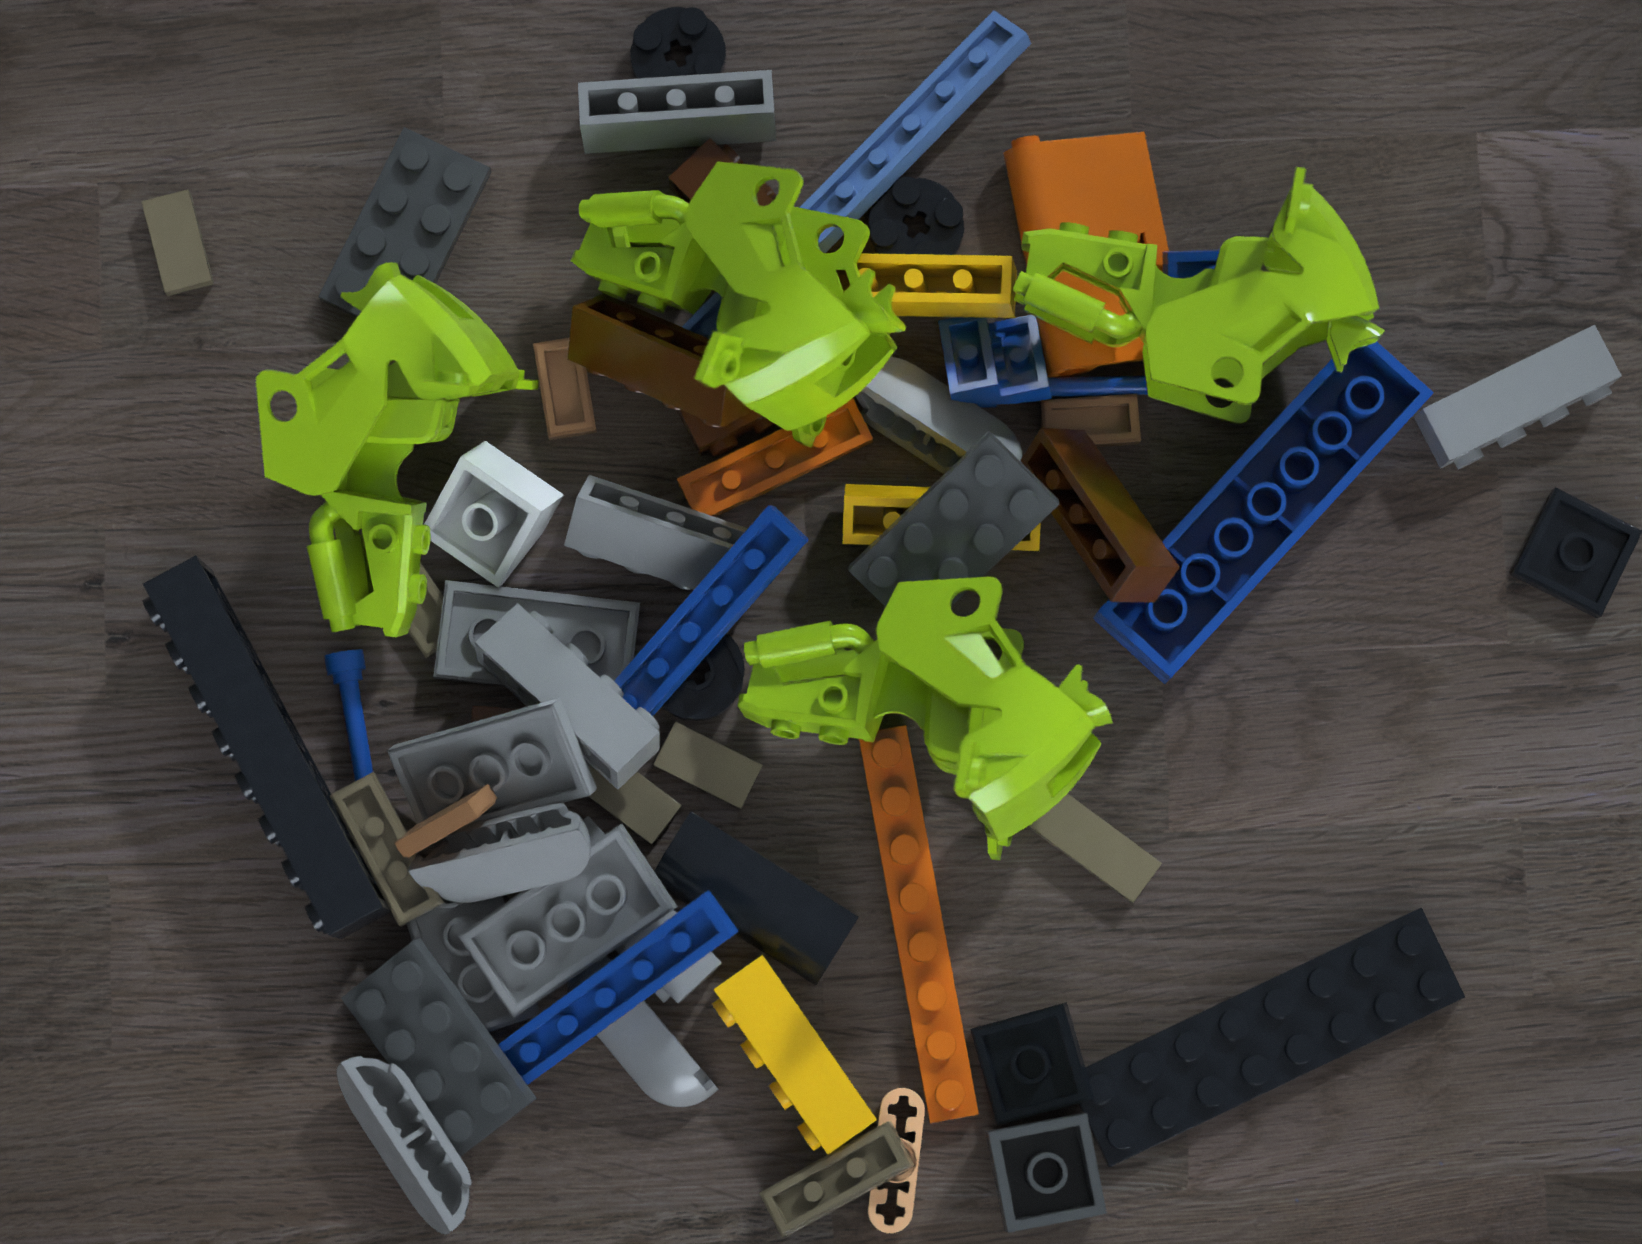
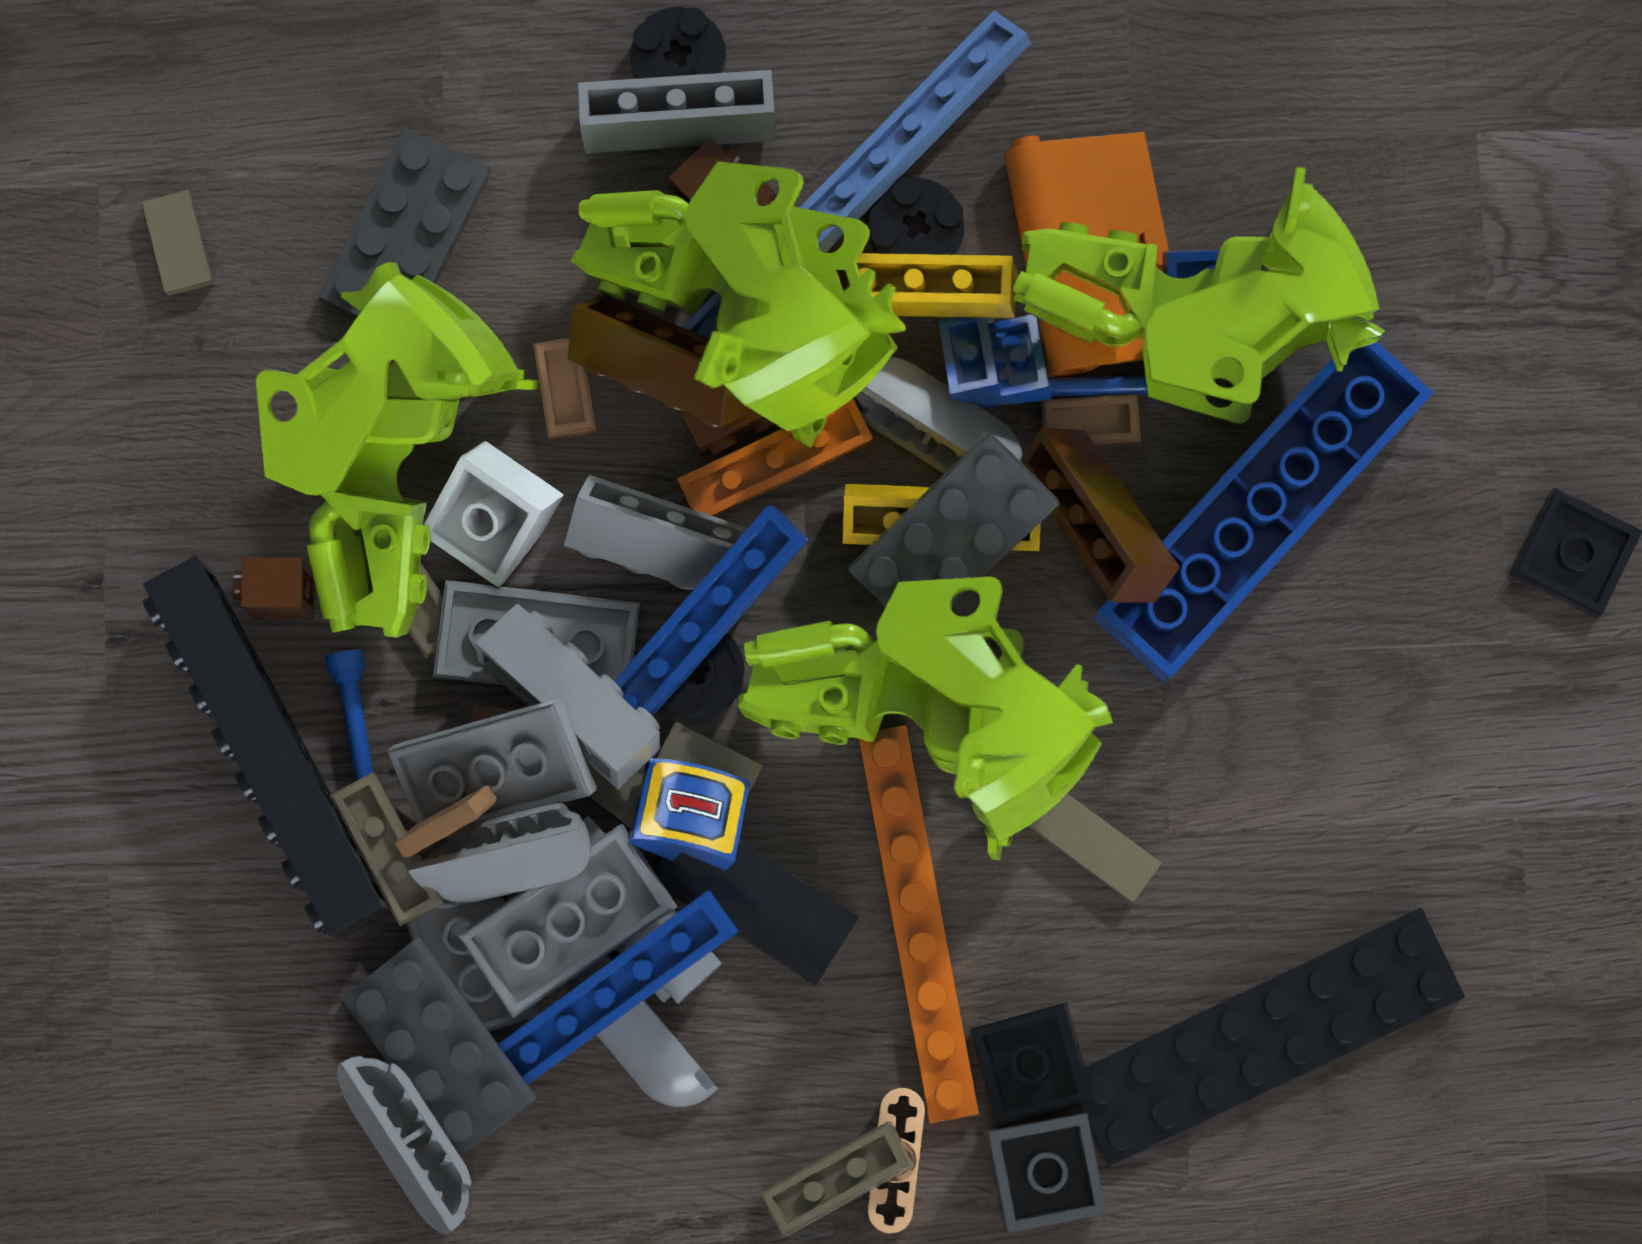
(275, 588): none -> reddish brown brick
(689, 812): none -> slope
(794, 1055): yellow brick -> none
(1518, 397): light grey brick -> none

